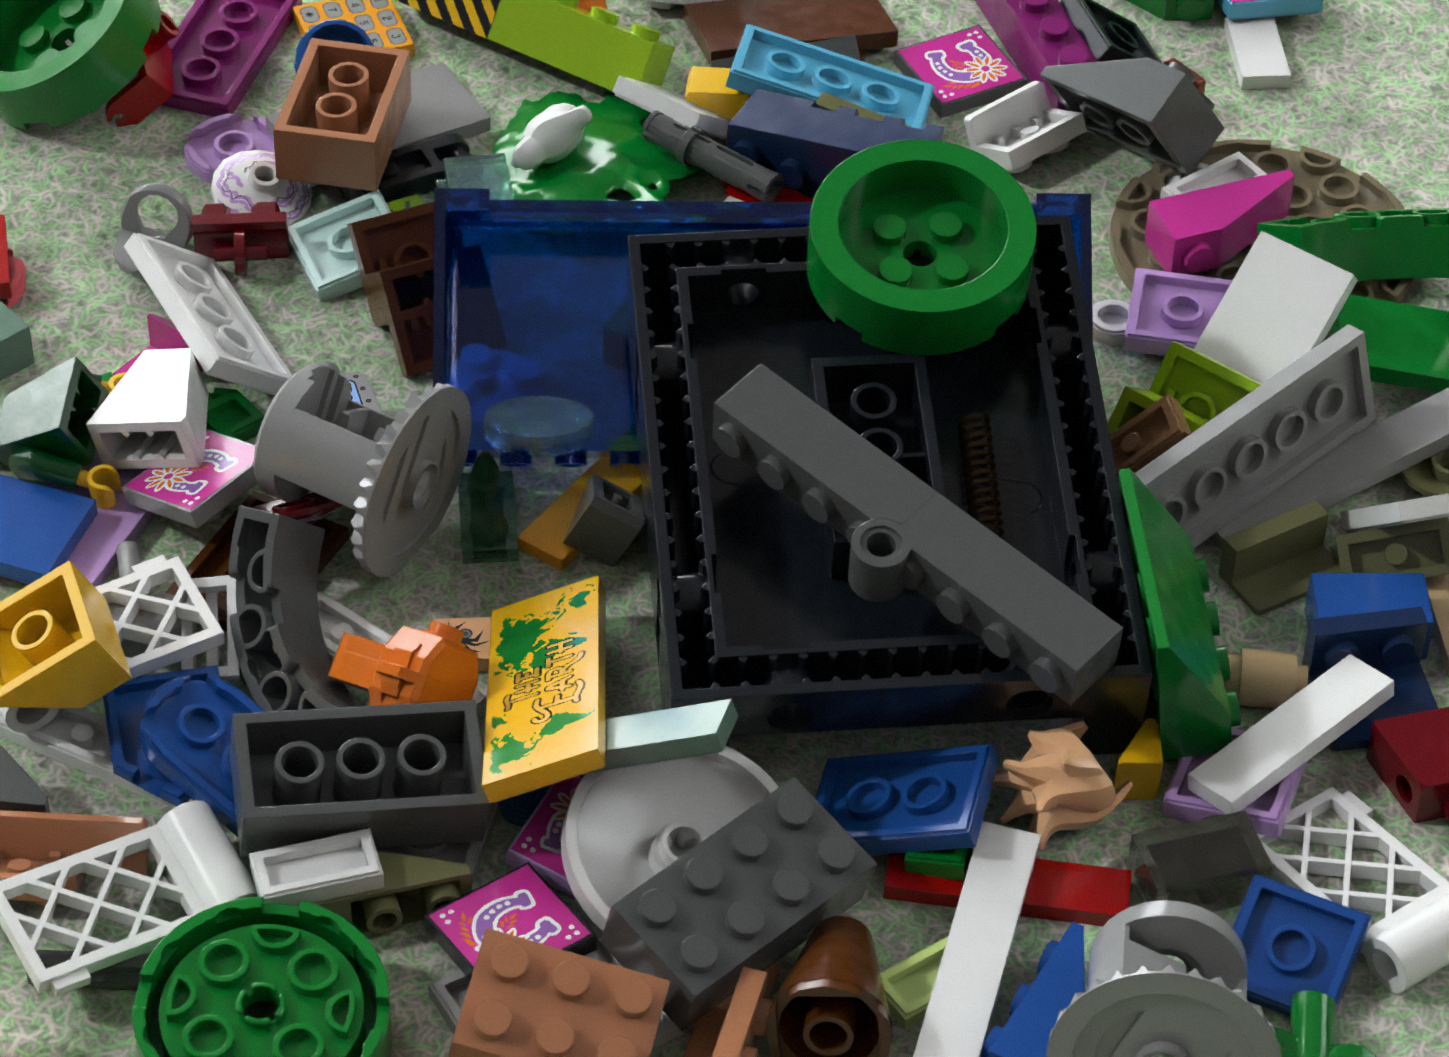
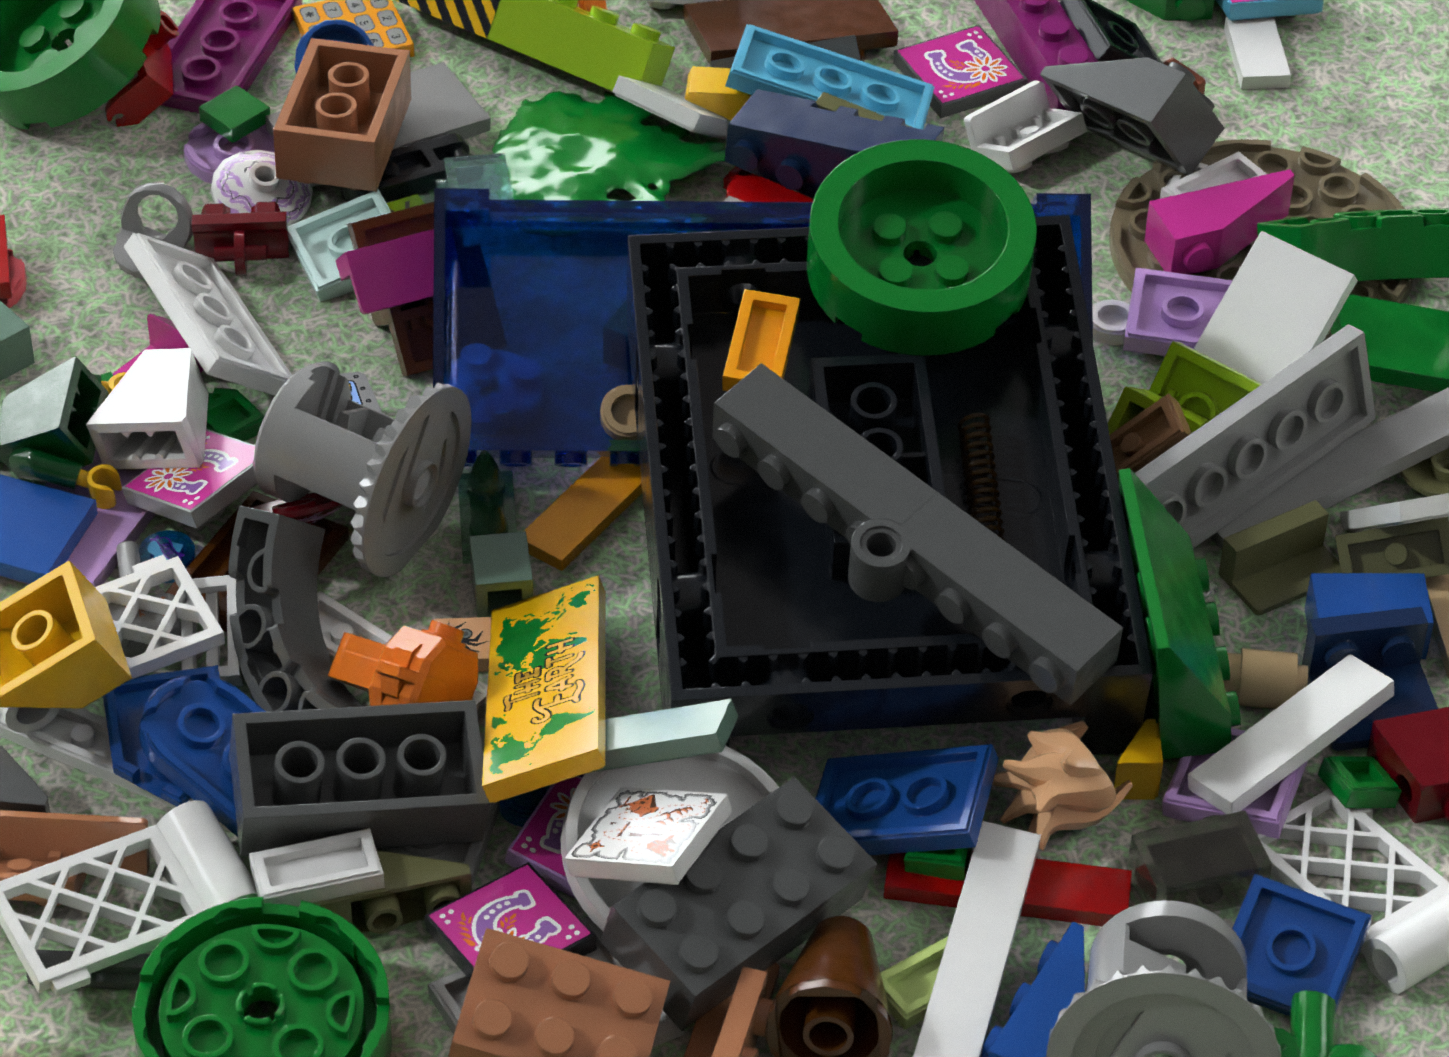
(170, 545): none -> clear blue tile
(234, 113): none -> green tile
(390, 272): none -> dark pink panel
(500, 570): none -> sand green brick
(540, 423): clear light blue tile -> none
(551, 136): white animal -> none
(605, 521): dark grey slope -> none
(618, 413): none -> tan tile
(648, 835): none -> white tile
(695, 148): dark grey pin -> none
(761, 335): none -> light orange tile
(1359, 782): none -> green tile

